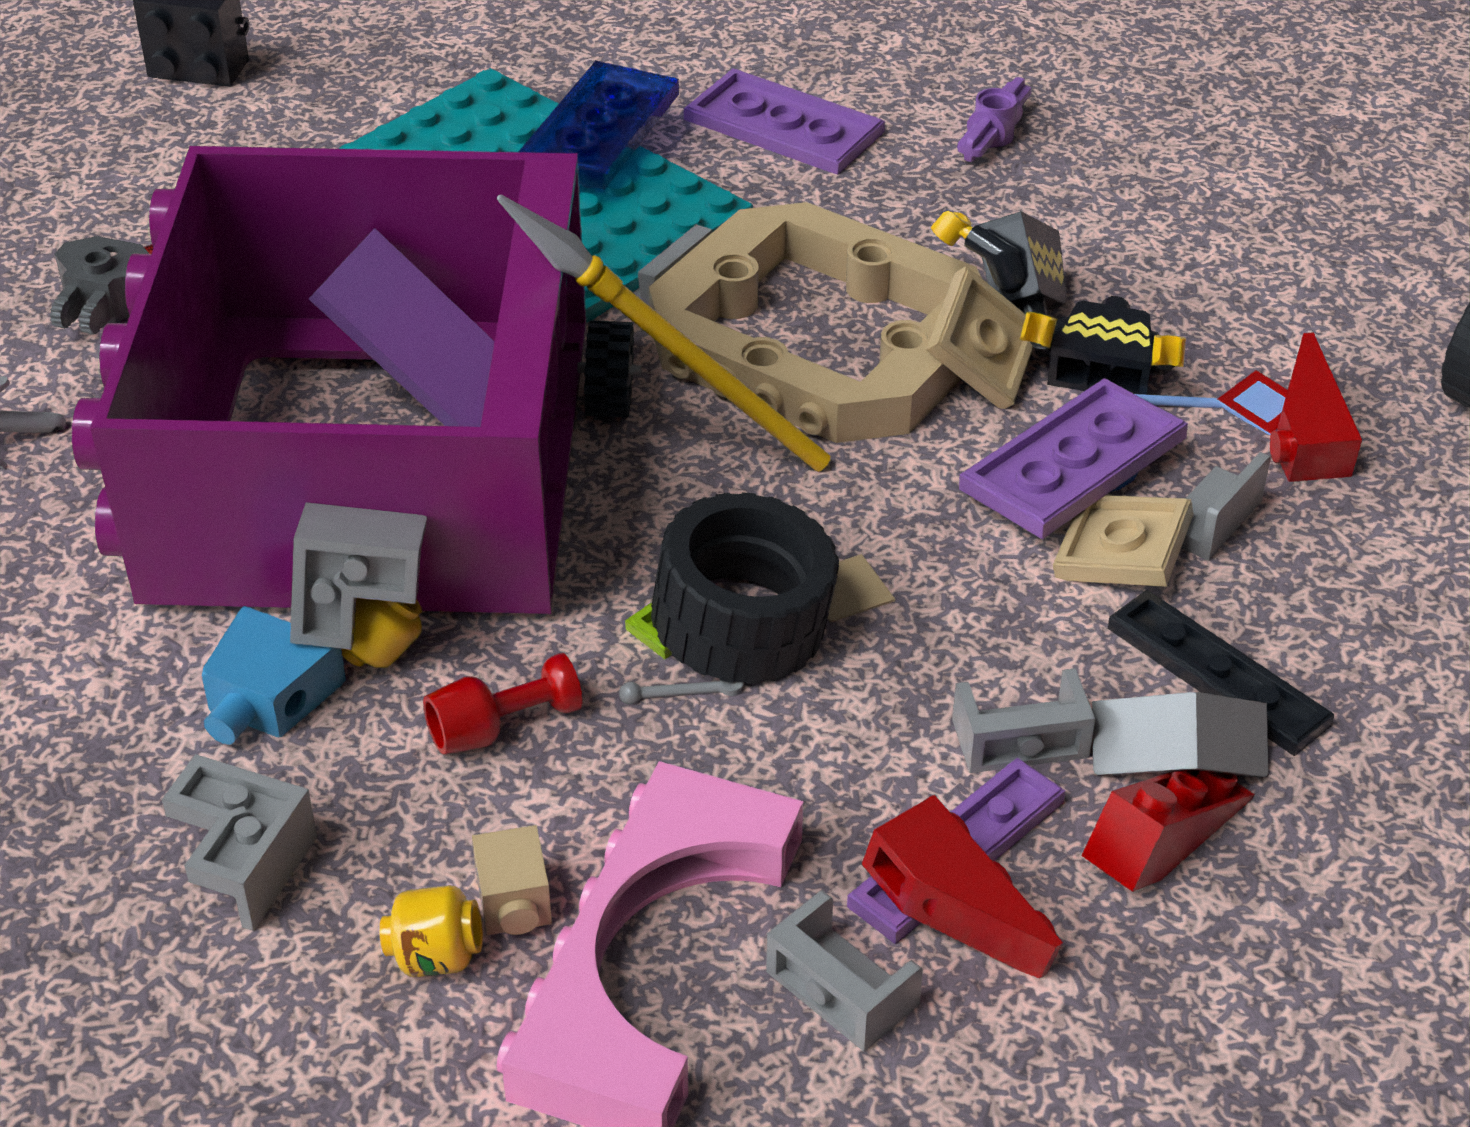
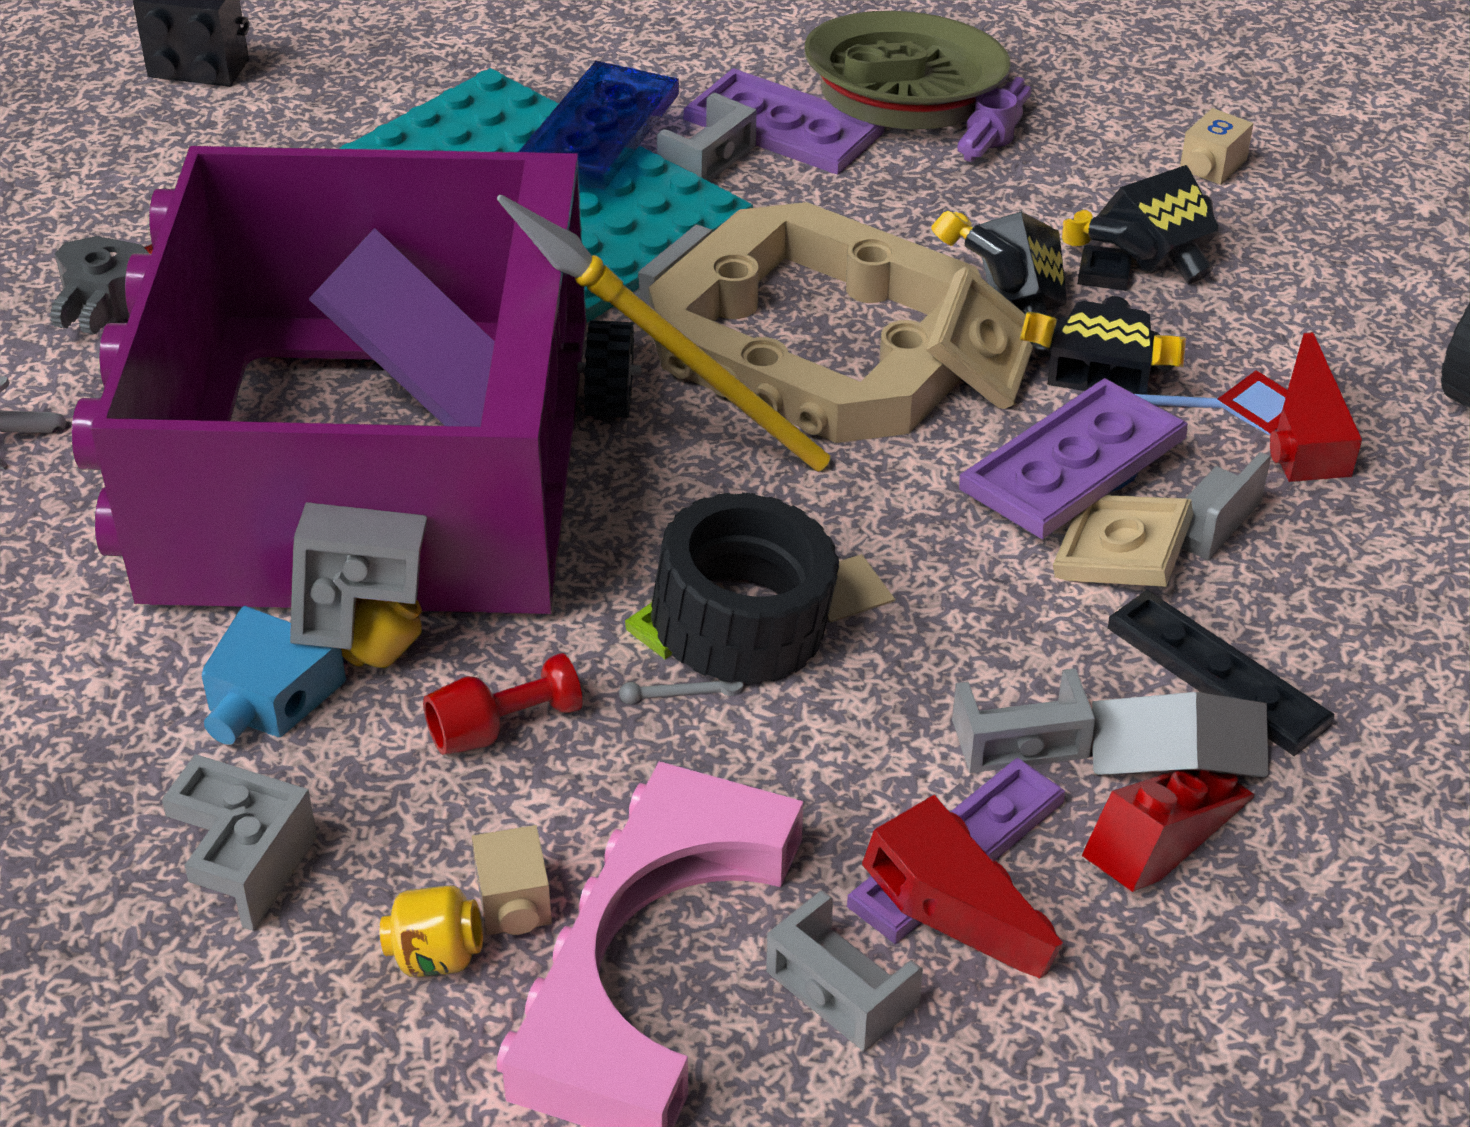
(724, 140): none -> light grey panel
(905, 67): none -> olive piece
(1104, 267): none -> black tile
(1156, 222): none -> black torso
(1216, 145): none -> tan brick

